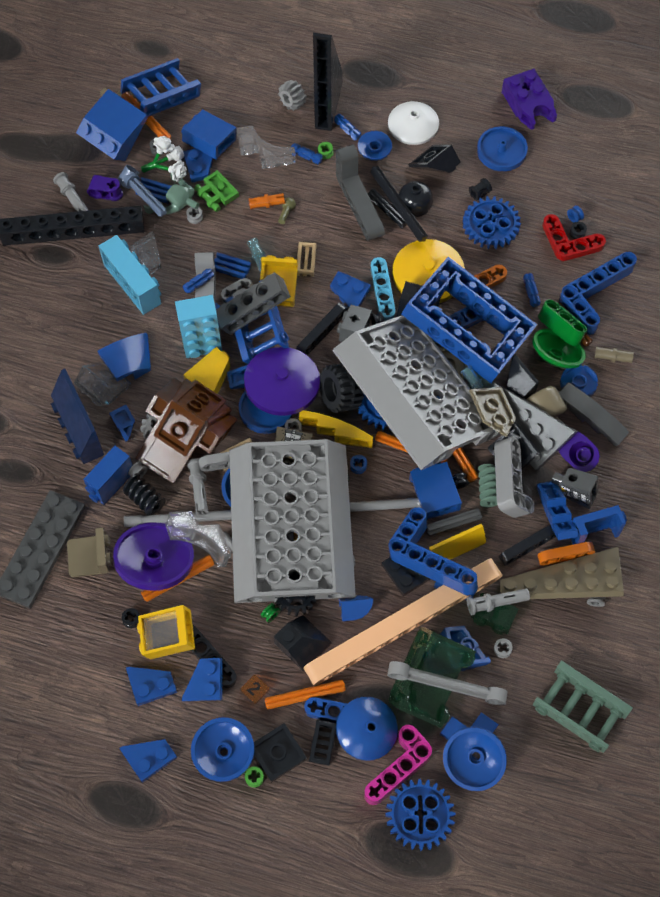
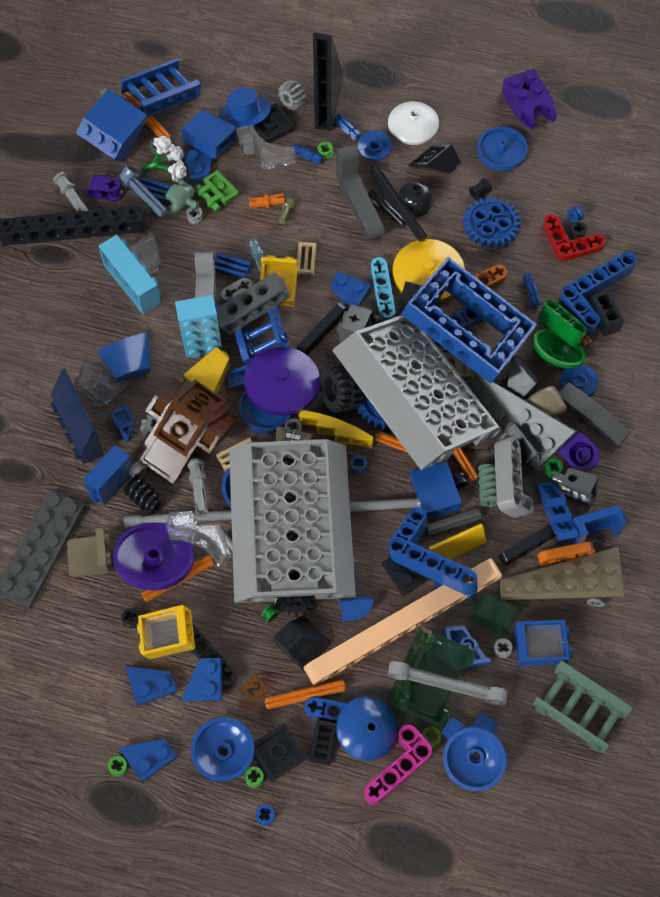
(114, 772): none -> bright green bush
(198, 281): blue axle -> none
(214, 462): light grey beam -> none
(245, 108): none -> blue hose
(271, 815): none -> blue bush
(274, 125): none -> black plate
(401, 814): blue gear -> none
(436, 733): none -> clear neon green bush
(471, 377): clear light blue axle -> none
(489, 602): light grey pin -> none
(494, 408): dark tan tile -> none
(542, 643): none -> window
(557, 463): none -> green bush
(609, 314): none -> black brick
(614, 355): dark tan pin -> none

